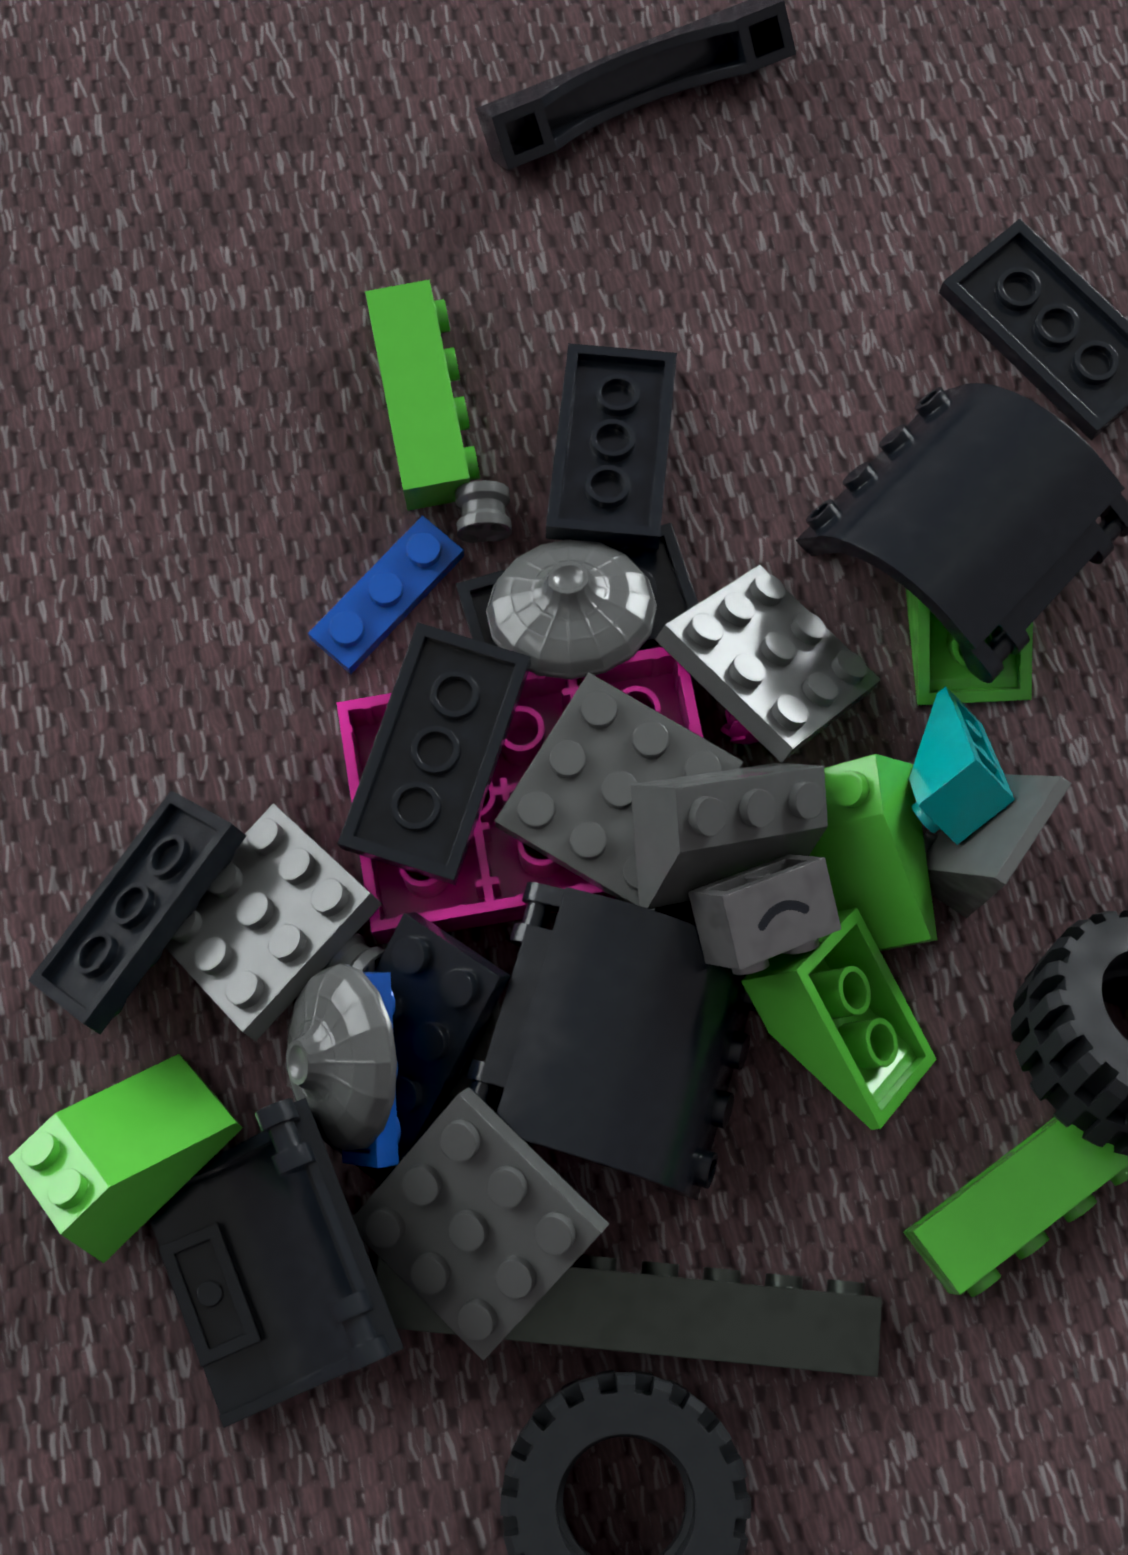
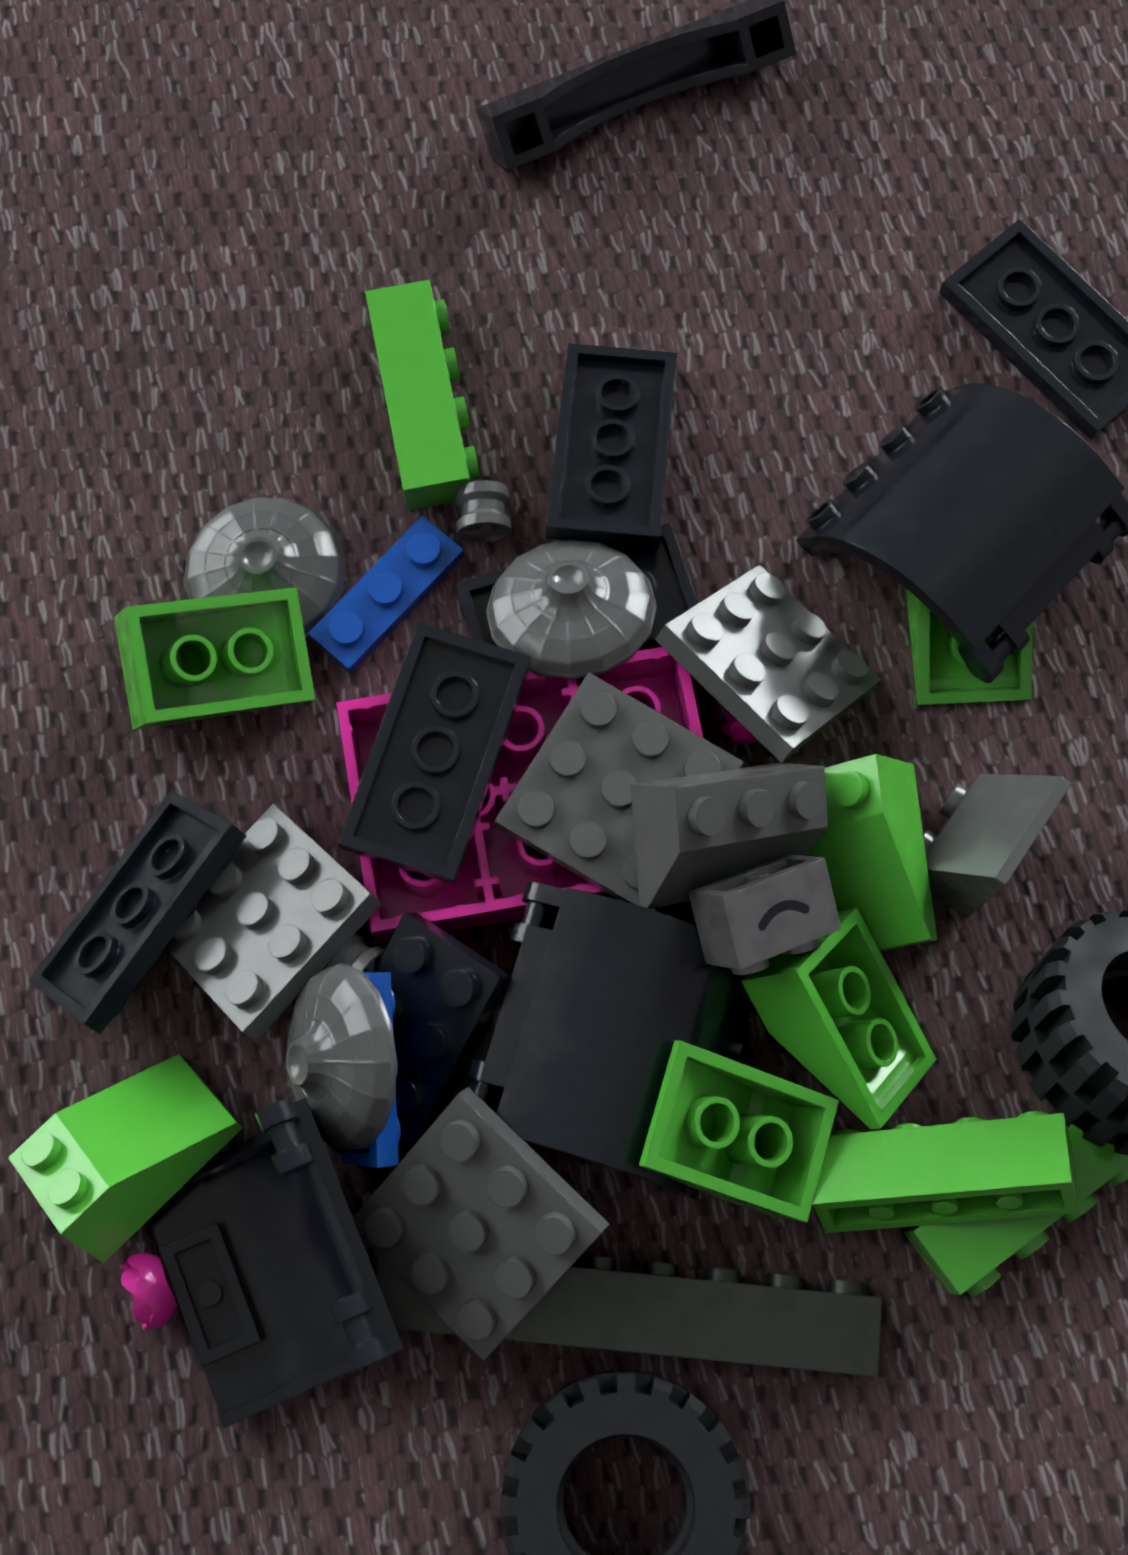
(150, 1290): none -> dark pink plate
(213, 657): none -> bright green slope
(266, 548): none -> dark grey hat
(739, 1133): none -> bright green slope
(947, 1173): none -> bright green brick
(956, 772): teal slope -> none

